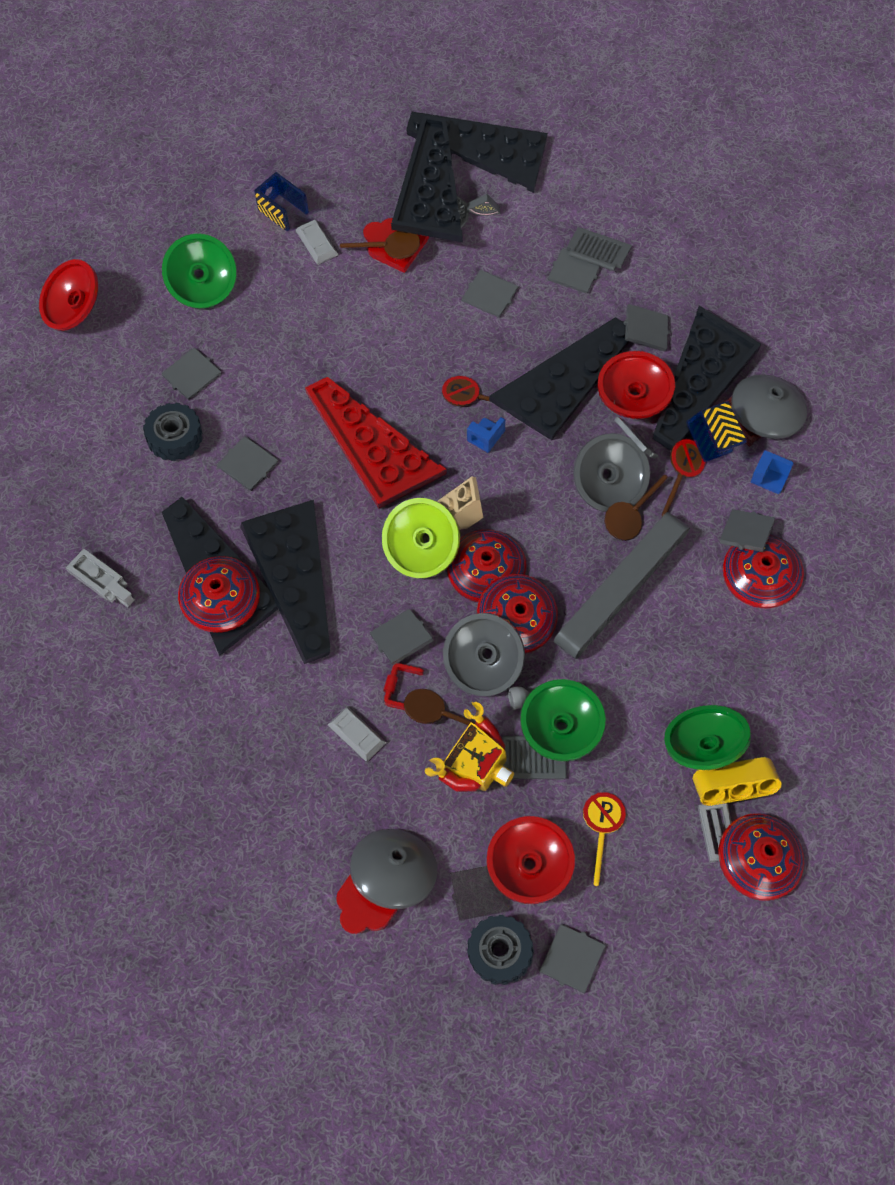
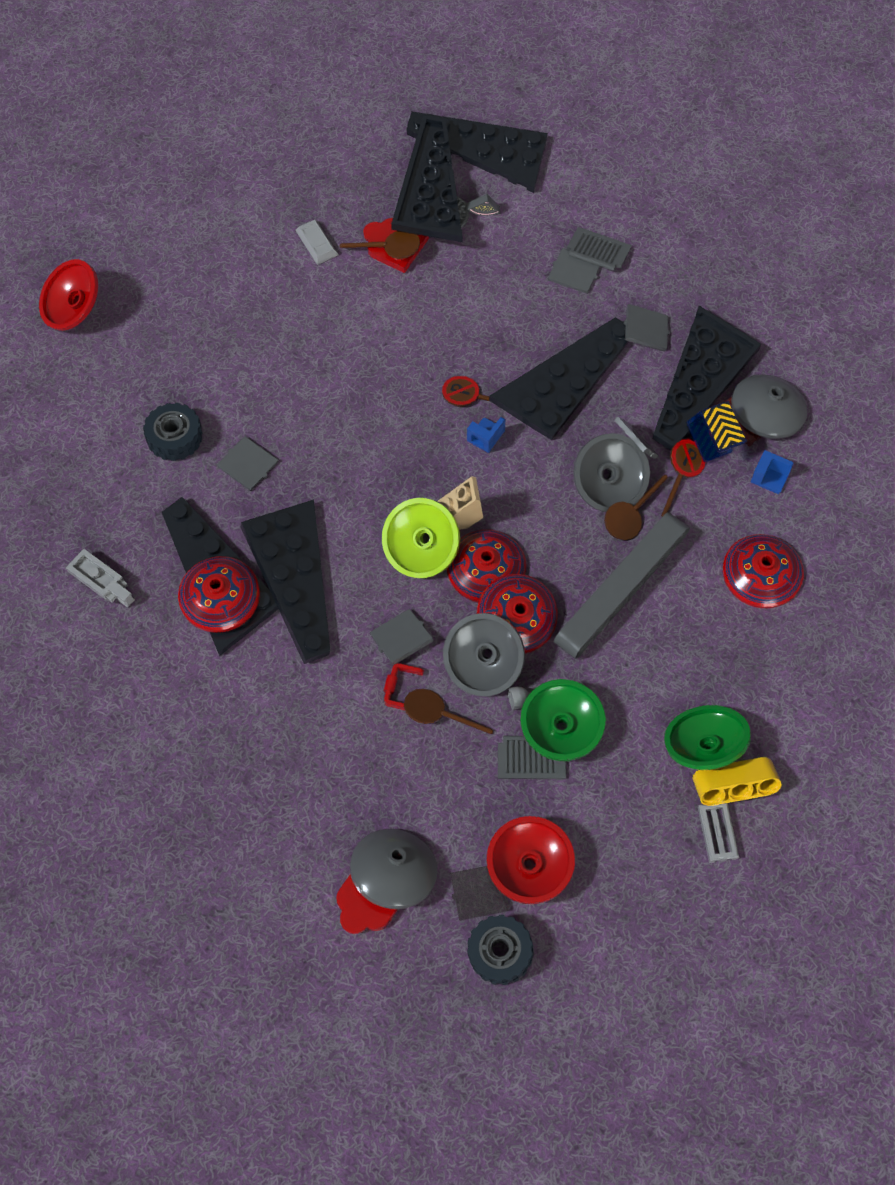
(191, 373): dark grey piece -> none
(204, 254): green dish -> none
(288, 191): clear blue piece -> none
(357, 733): light grey tile -> none
(375, 449): red wing -> none
(474, 758): torso -> none
(489, 293): dark grey piece -> none
(572, 958): dark grey piece -> none
(603, 814): piece -> none
(636, 373): red dish -> none
(747, 530): dark grey piece -> none
(747, 864): dish -> none

